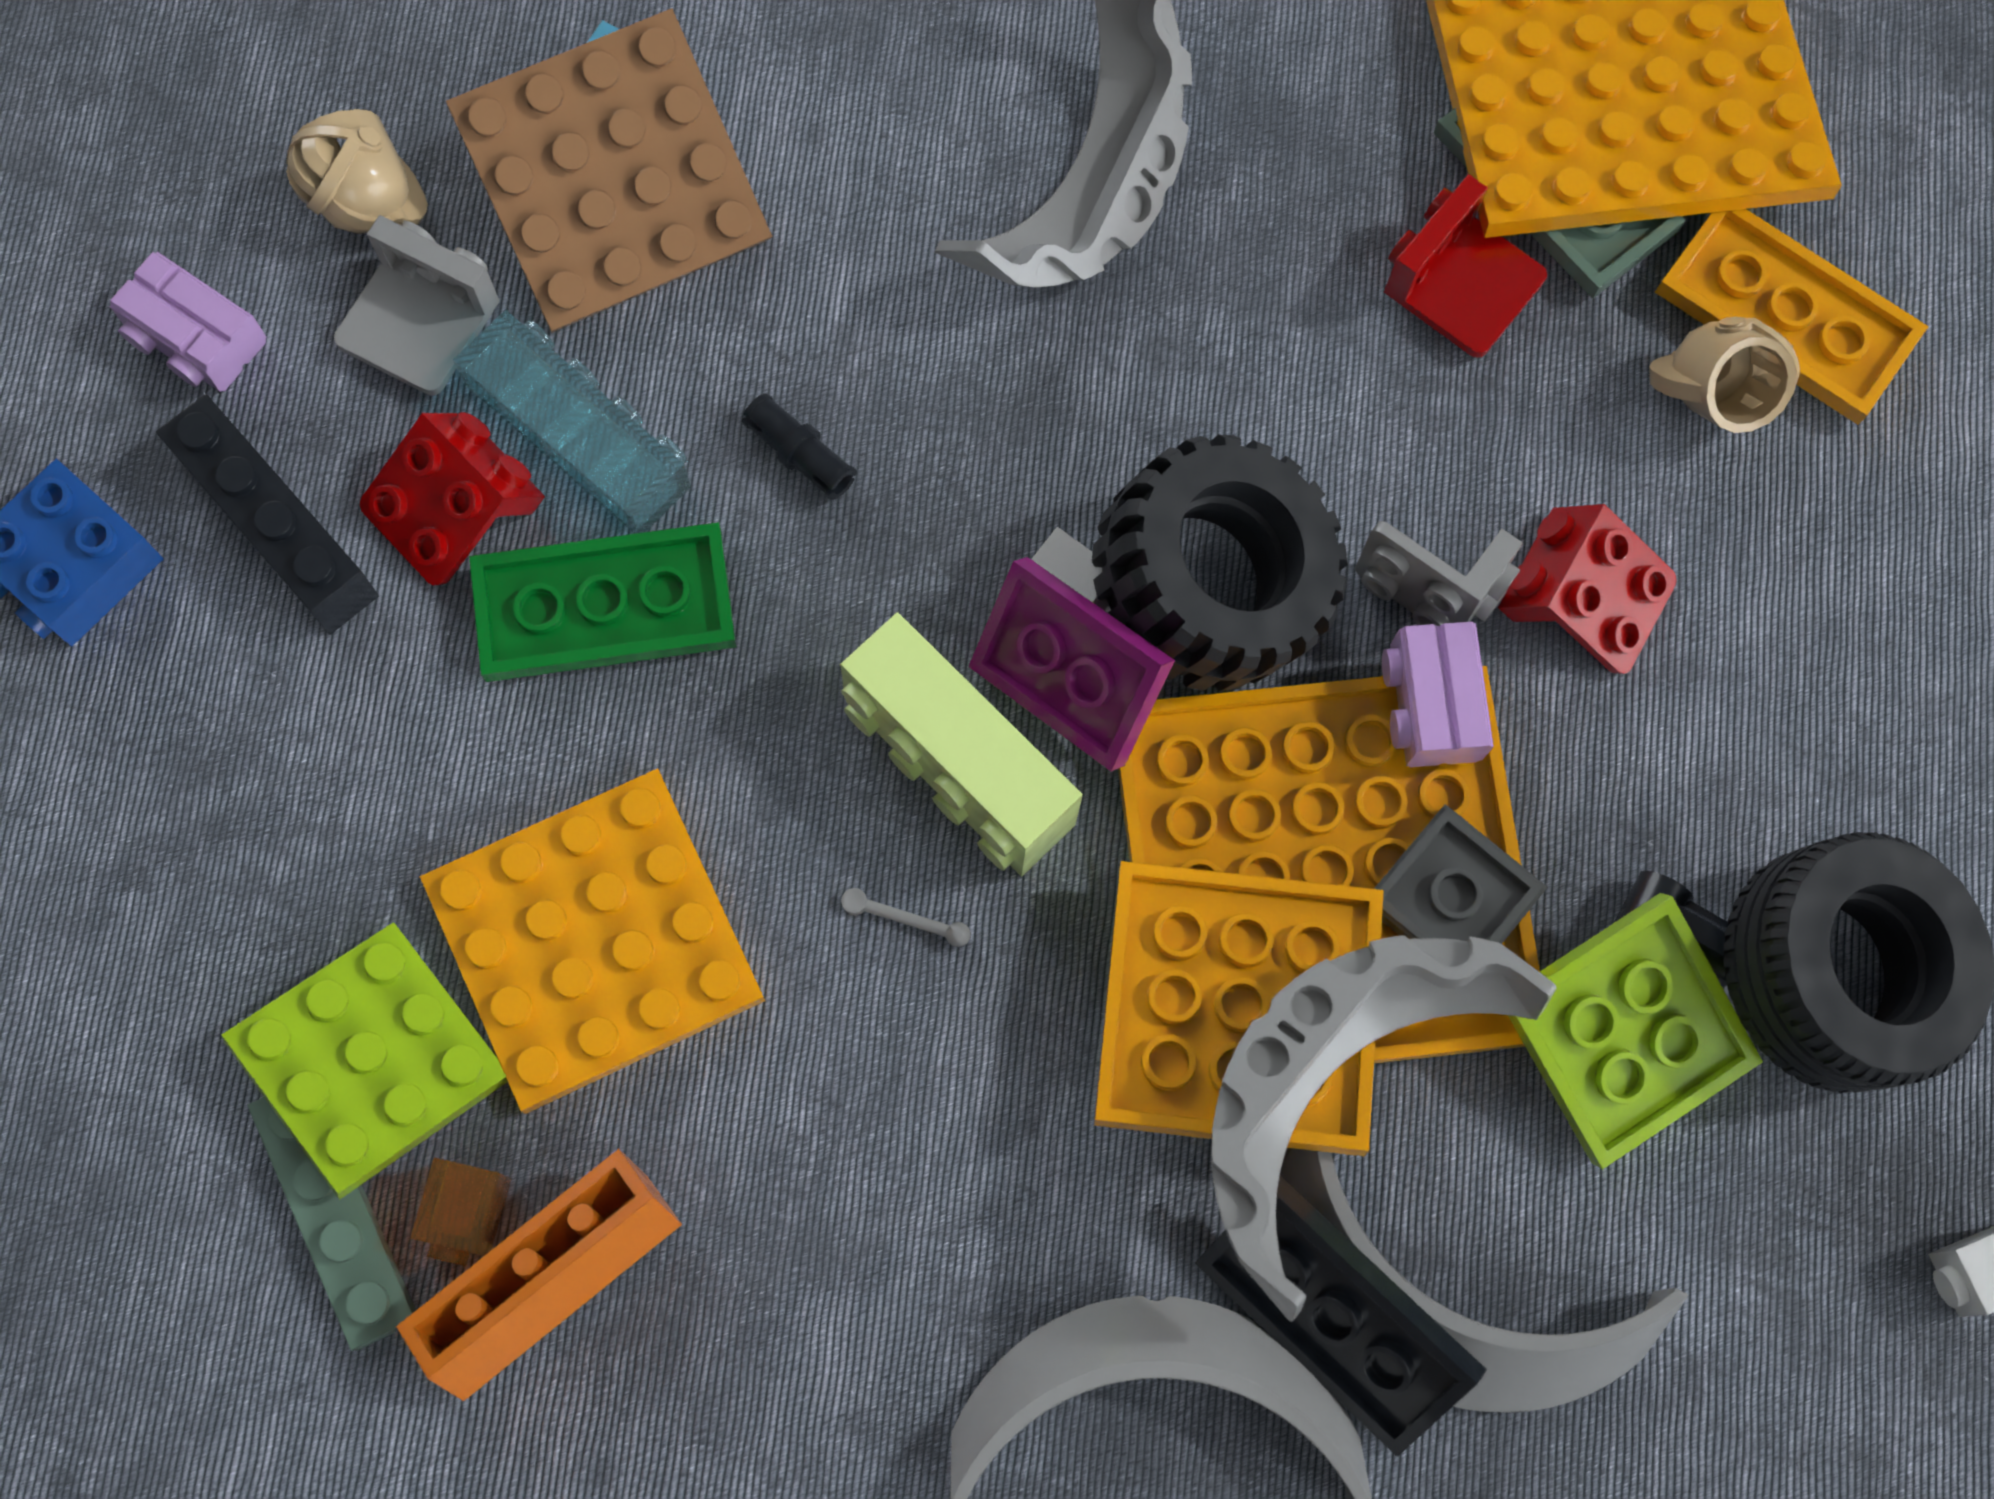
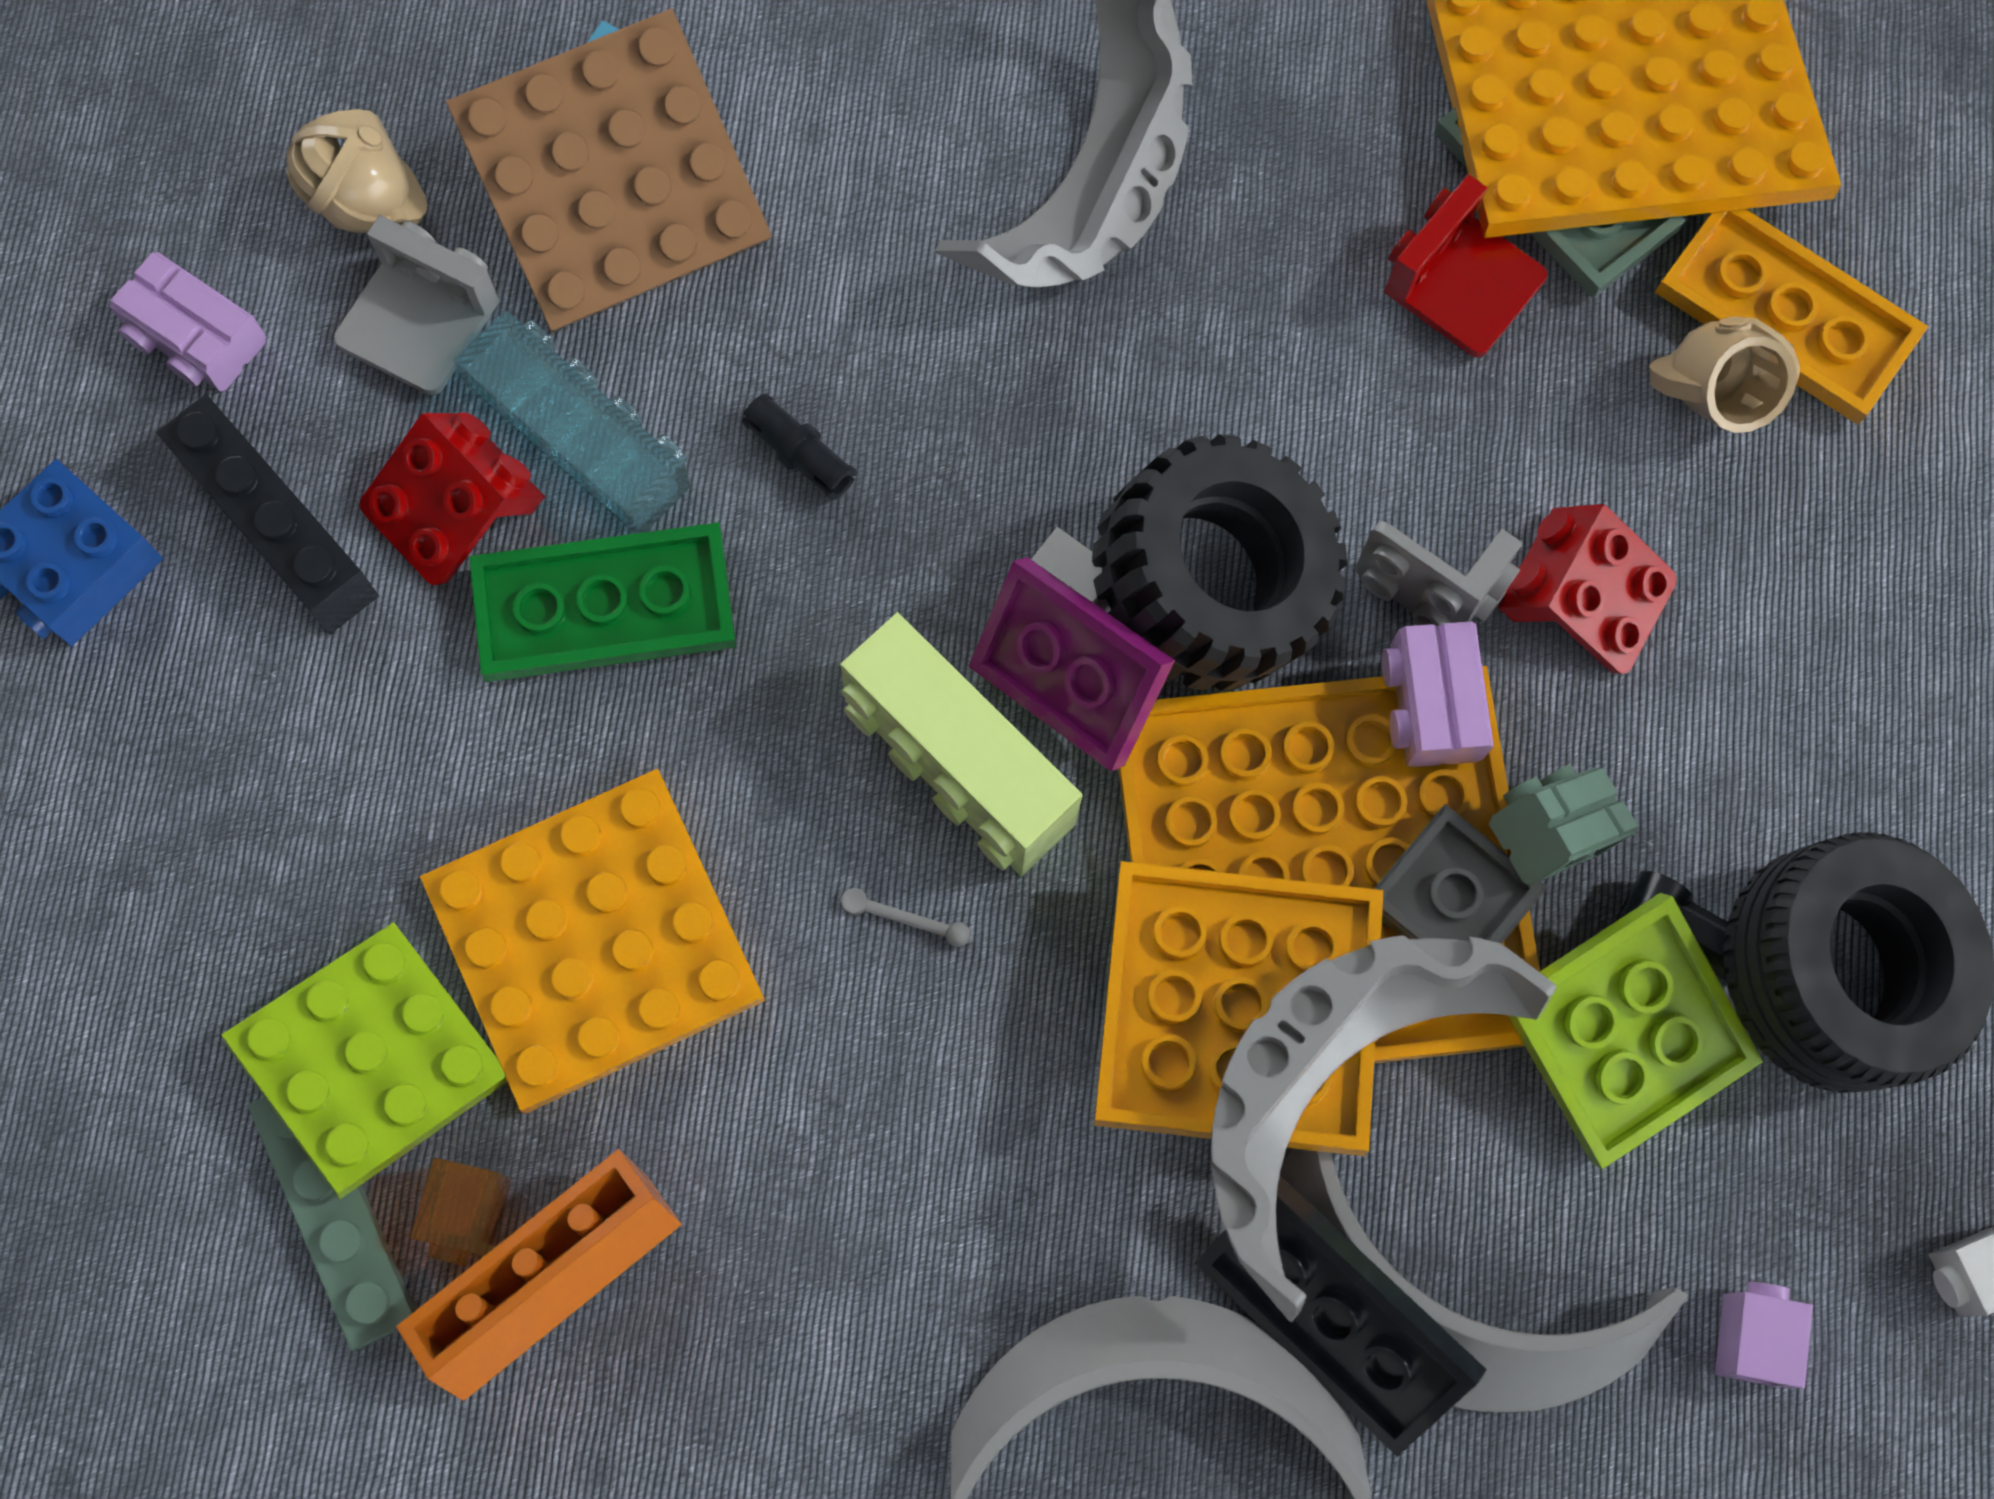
(1561, 822): none -> sand green brick
(1764, 1337): none -> lavender brick

